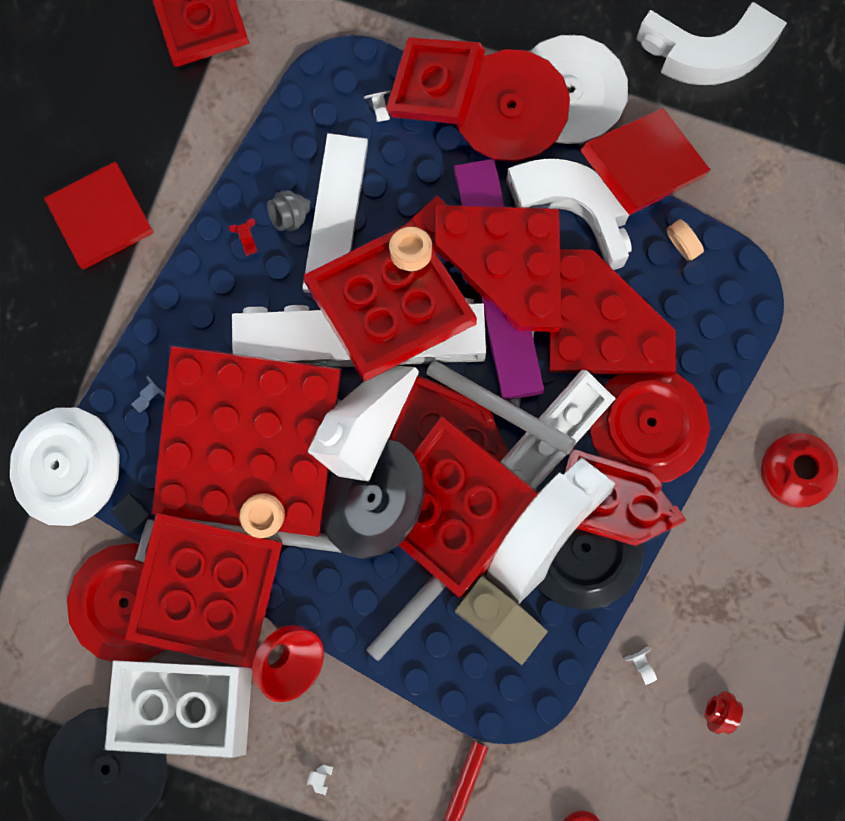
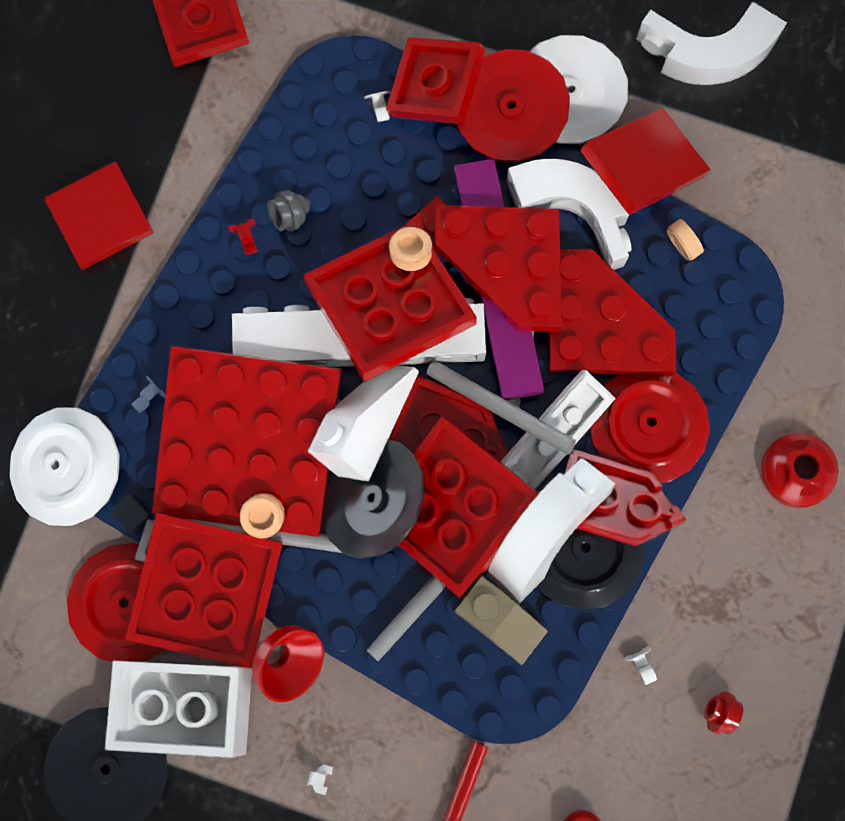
(337, 200): white tile -> none

